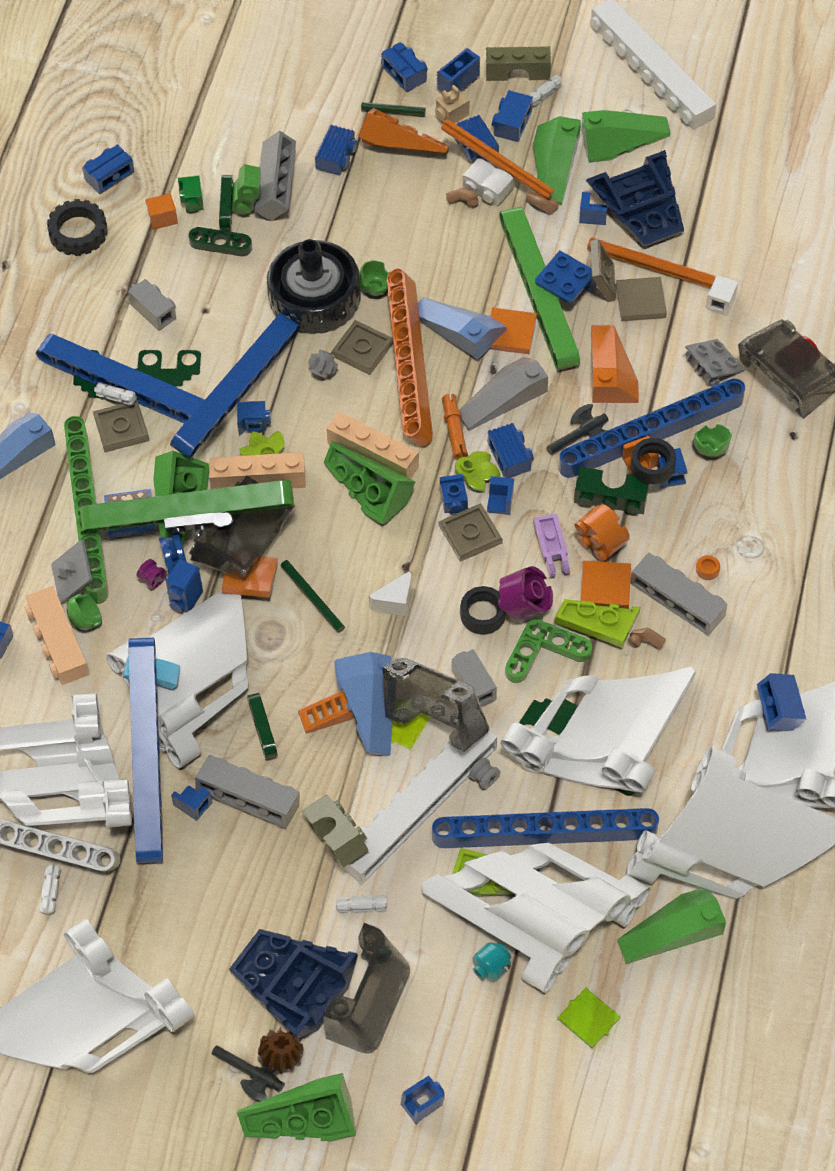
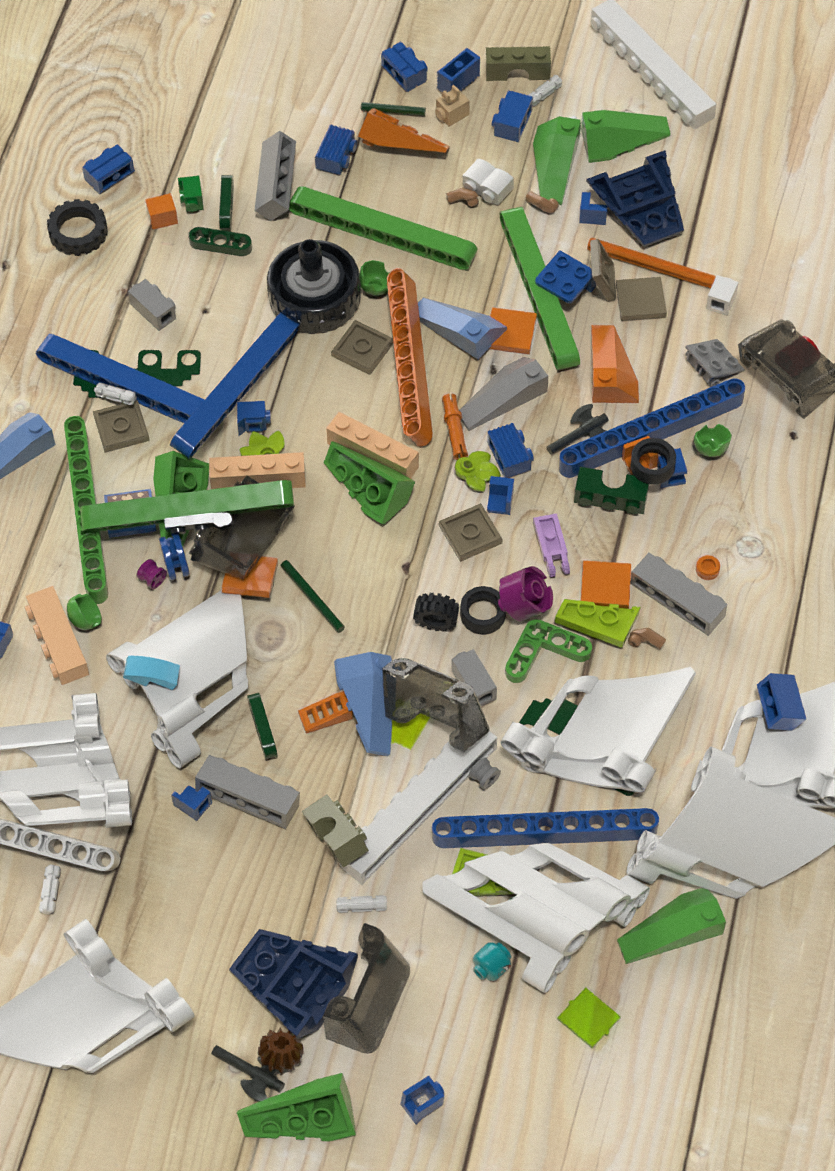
(71, 572): light grey piece -> none
(145, 750): beam -> none
(183, 586): blue brick -> none
(246, 189): bright green brick -> none
(323, 363): light grey gear -> none
(383, 228): none -> bright green beam
(393, 597): white slope -> none
(436, 611): none -> black tyre
(453, 493): blue brick -> none
(478, 129): blue brick -> none
(497, 159): orange axle -> none
(601, 532): orange brick -> none

